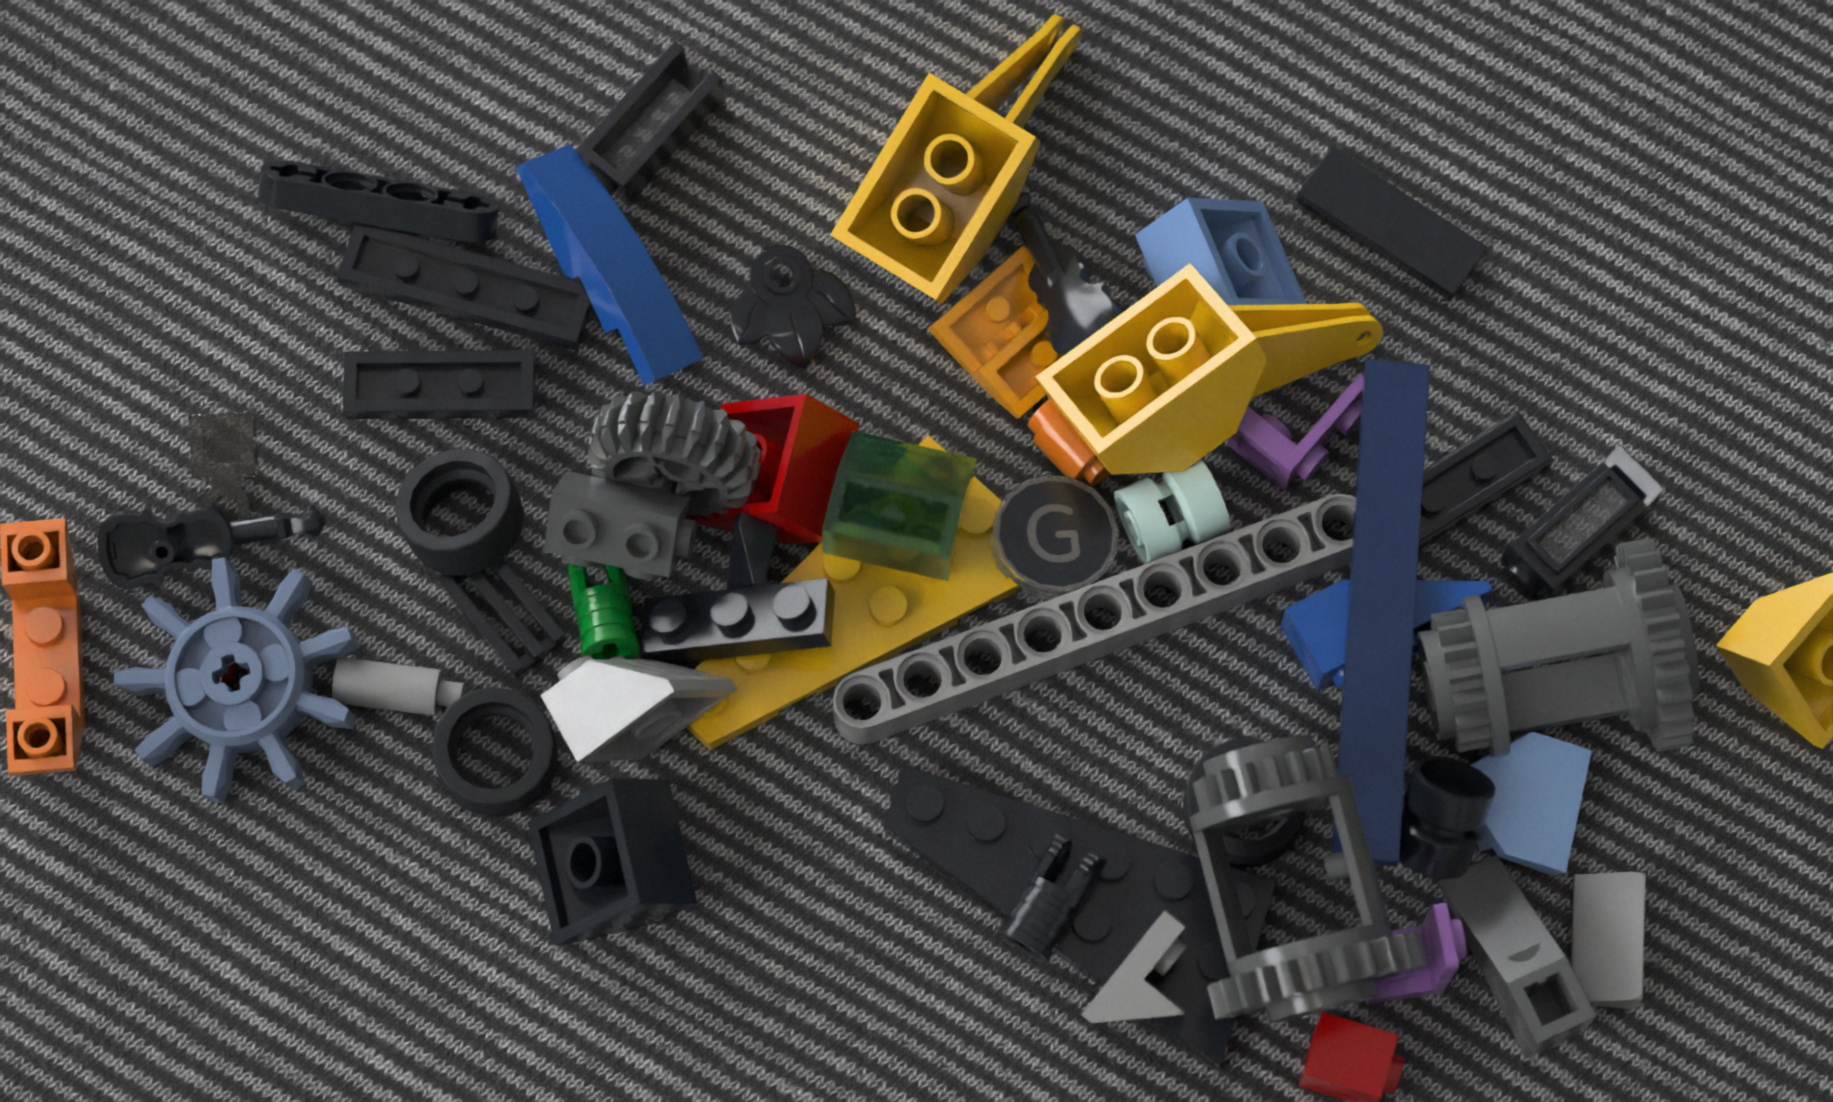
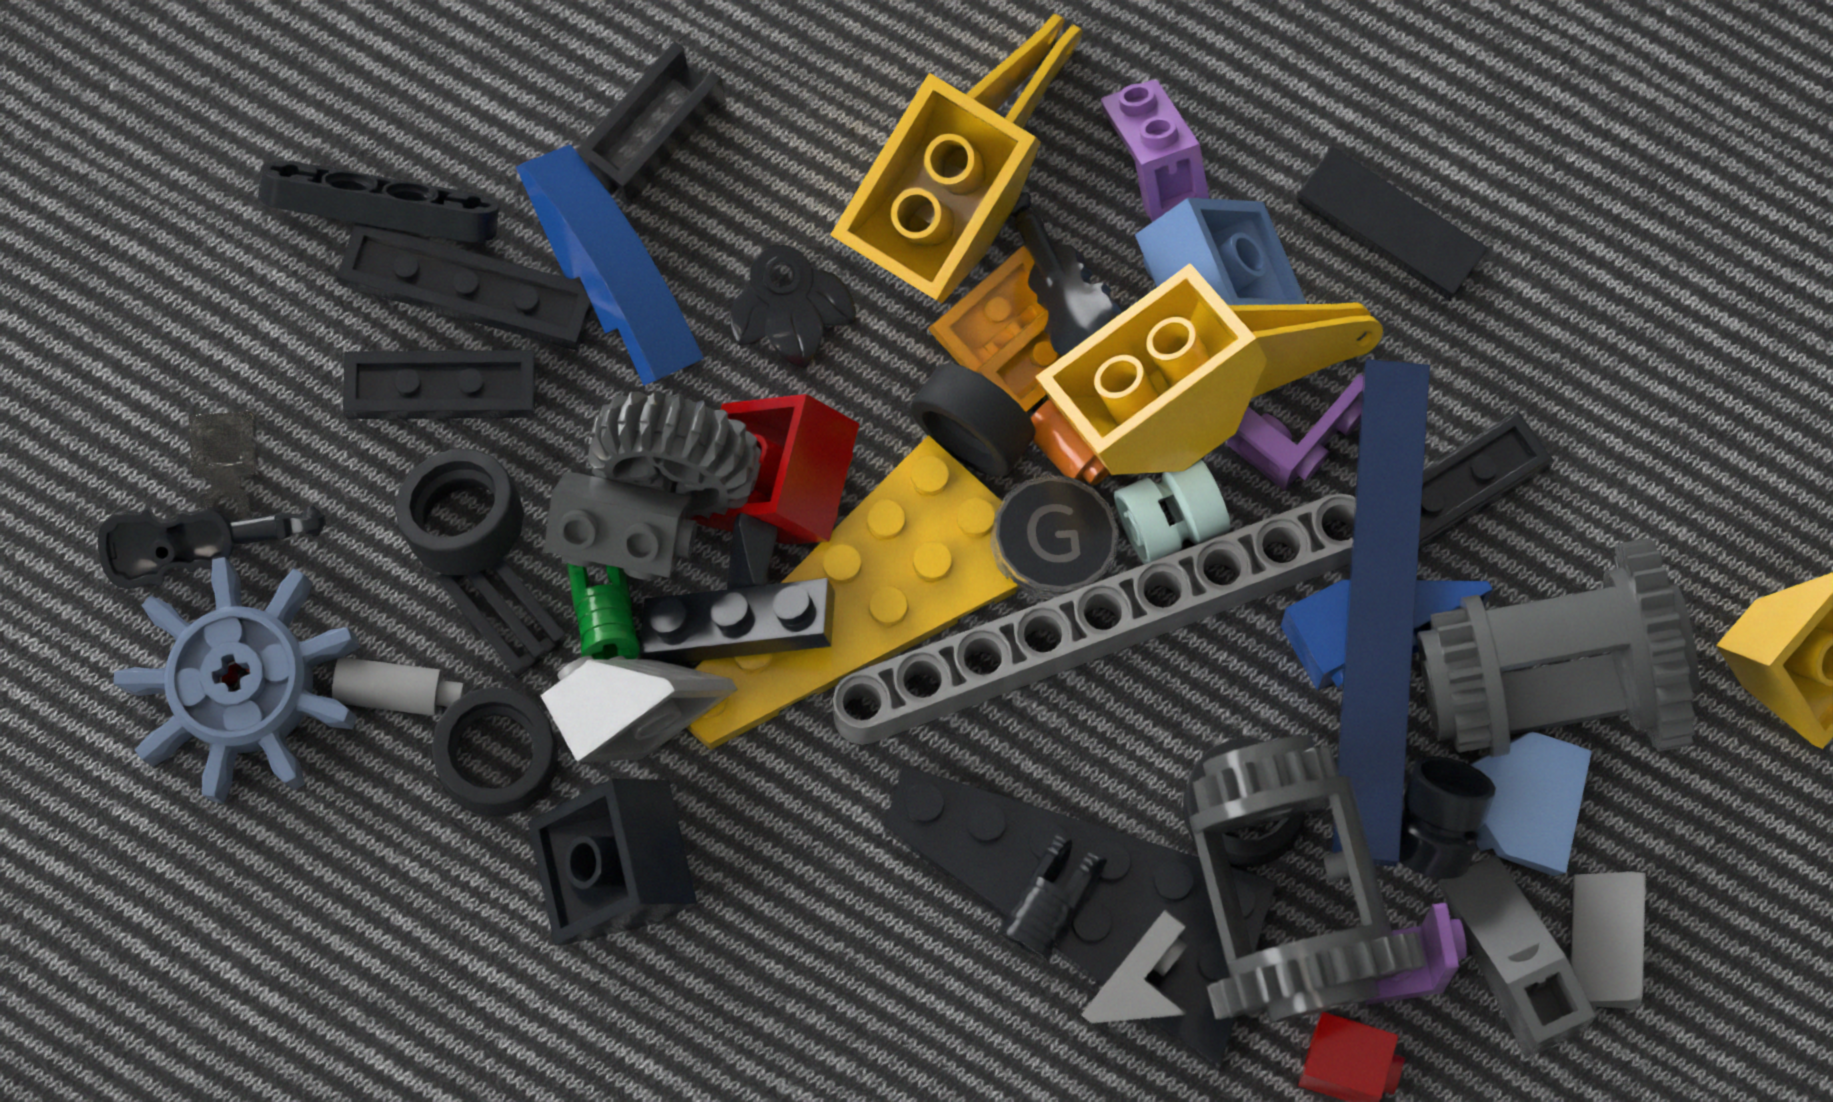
(47, 648): orange slope -> none
(898, 505): clear green slope -> none
(973, 419): none -> black tyre
(1160, 143): none -> medium lavender bracket
(1580, 527): black window -> none

